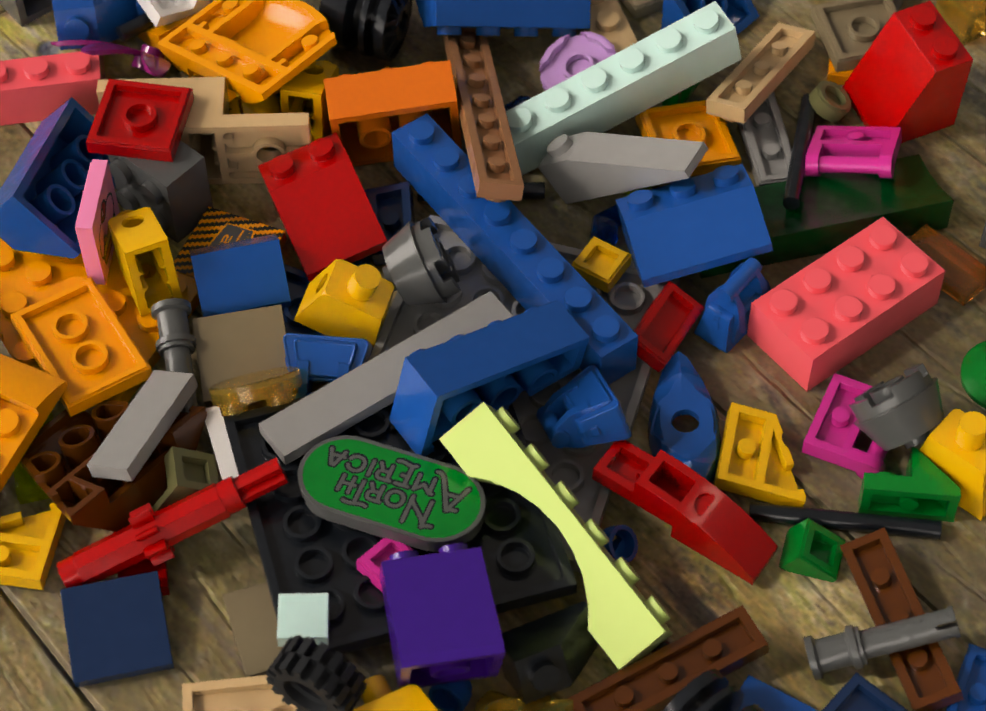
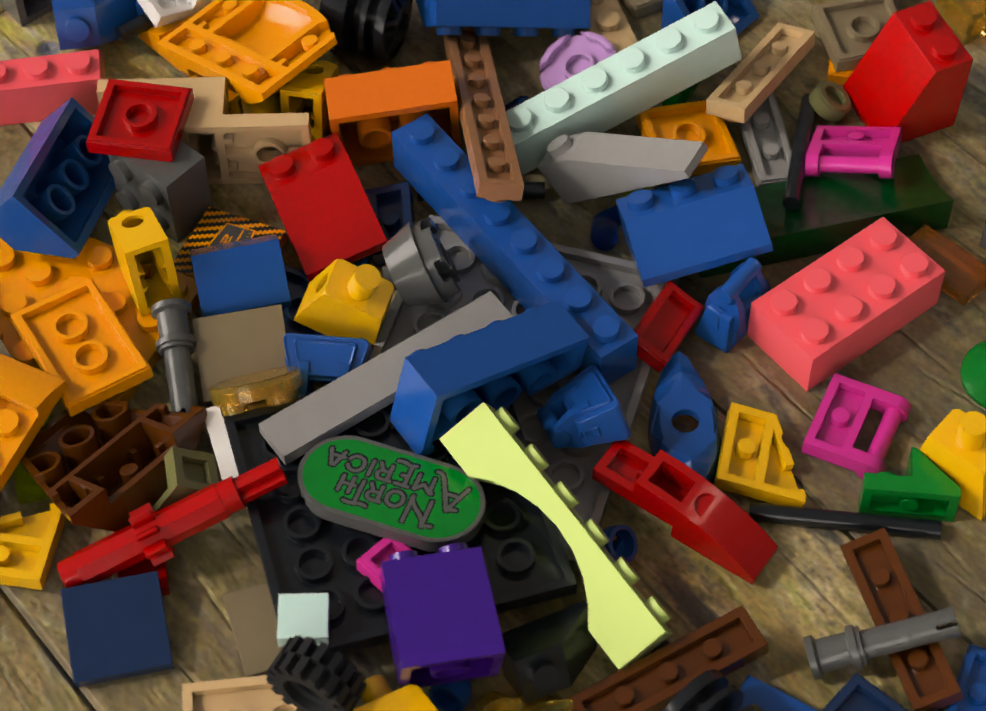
(92, 229): bright pink tile -> none
(142, 425): light grey tile -> none
(147, 59): magenta plant -> none
(602, 264): yellow tile -> none
(812, 551): green slope -> none
(900, 409): dark grey cone -> none

